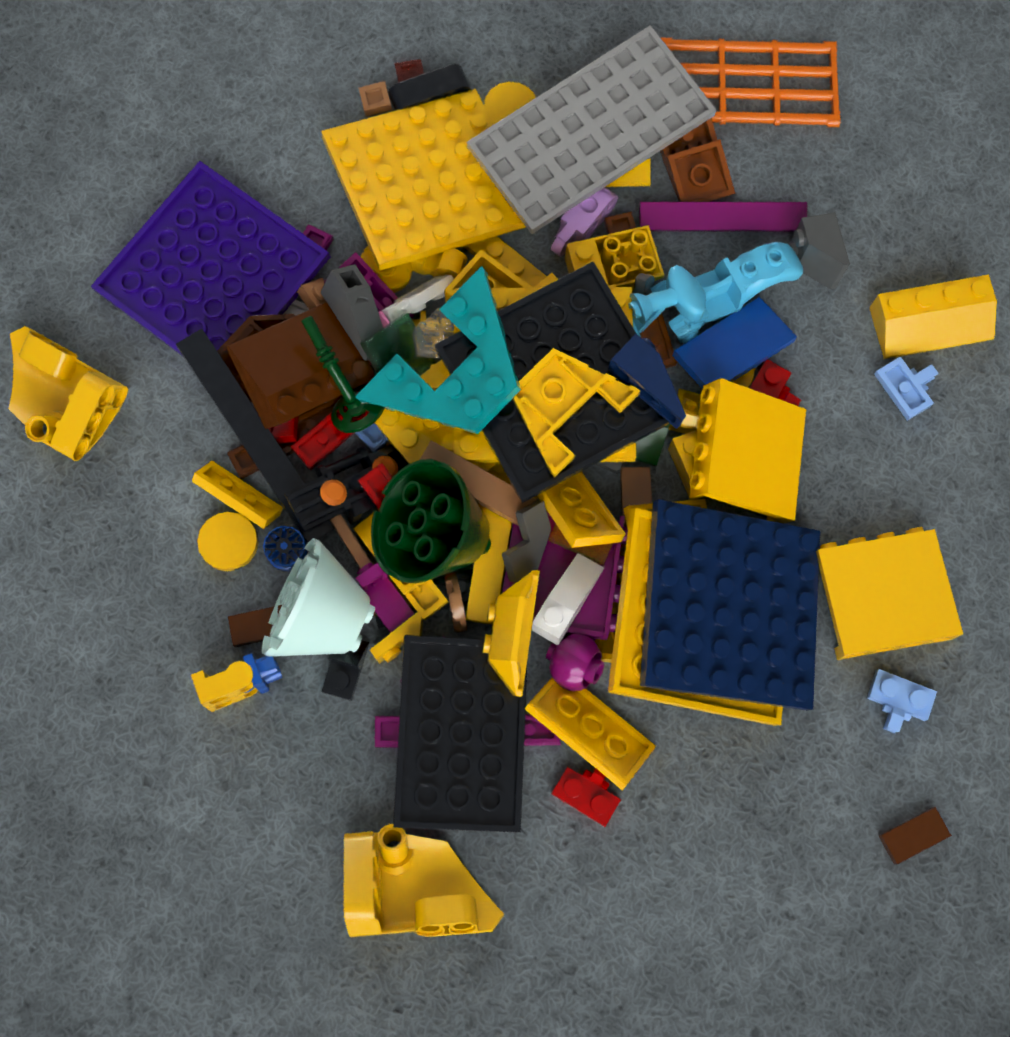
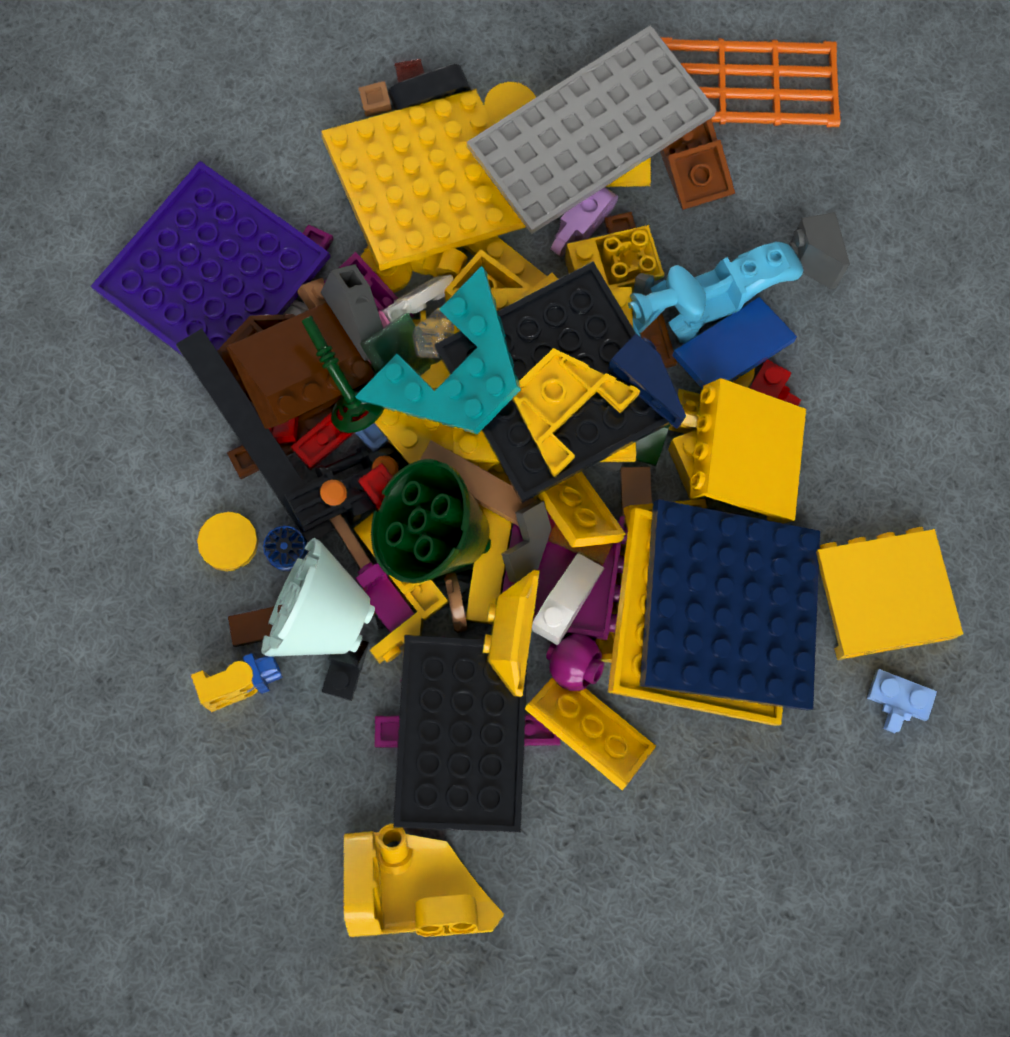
(62, 393): yellow panel -> none
(237, 494): yellow plate -> none
(587, 794): red hinge -> none
(722, 216): magenta tile -> none
(907, 386): light blue hinge -> none
(914, 835): reddish brown tile -> none
(935, 316): yellow slope -> none

